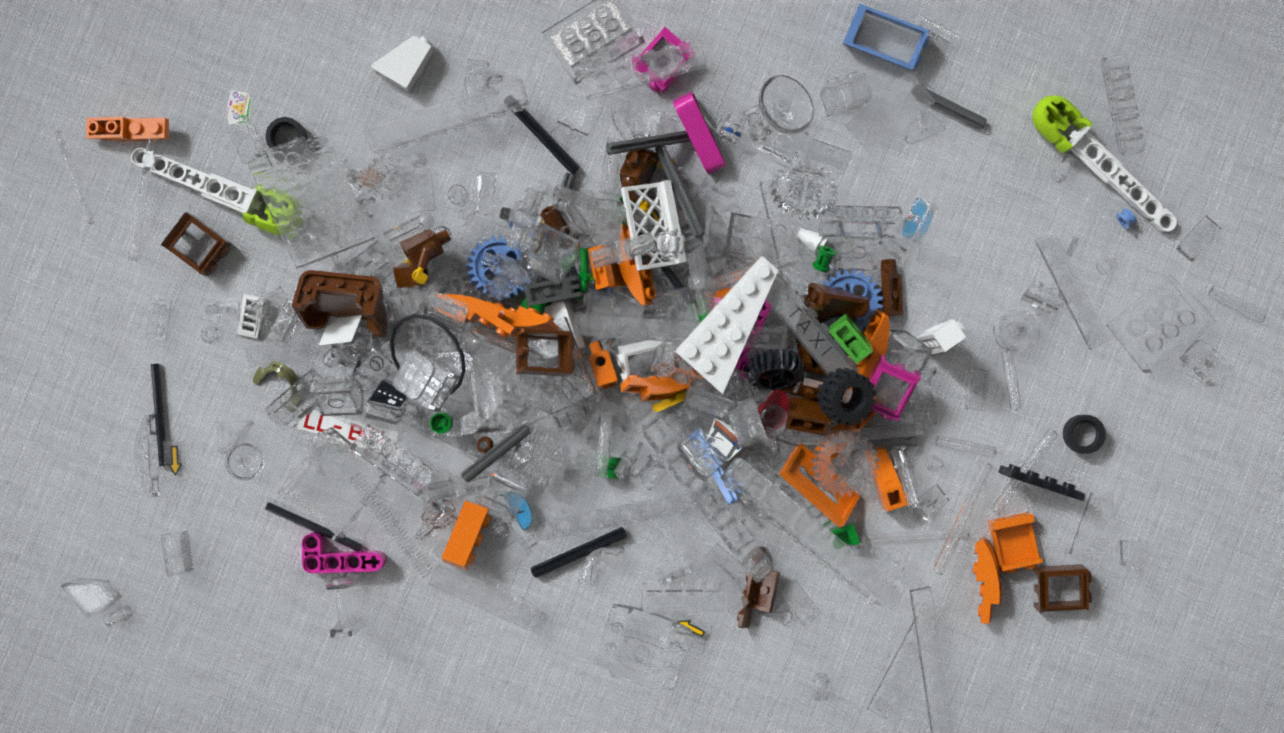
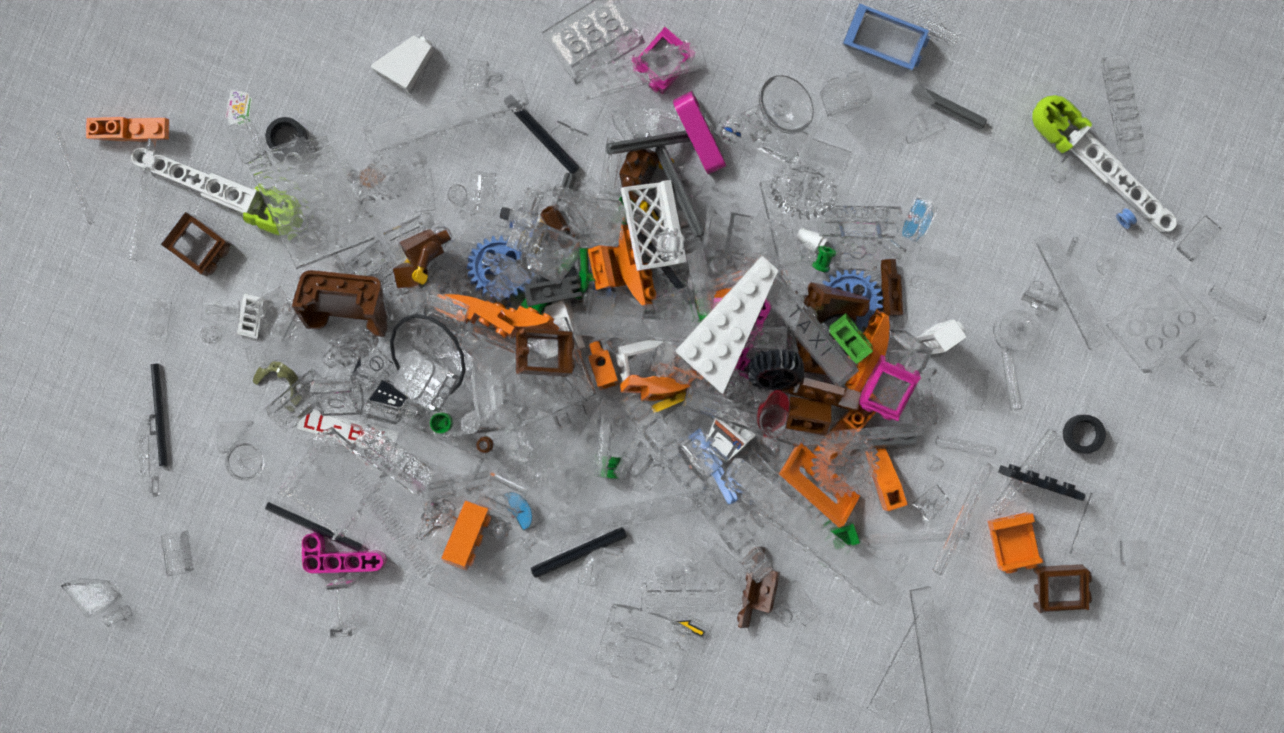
(175, 461): clear tile -> none
(340, 330): white sticker -> none
(495, 452): dark grey axle -> none
(622, 250): clear piece -> none
(747, 423): clear brick -> none
(859, 403): black tyre -> none
(903, 468): clear pin -> none
(987, 571): orange slope -> none

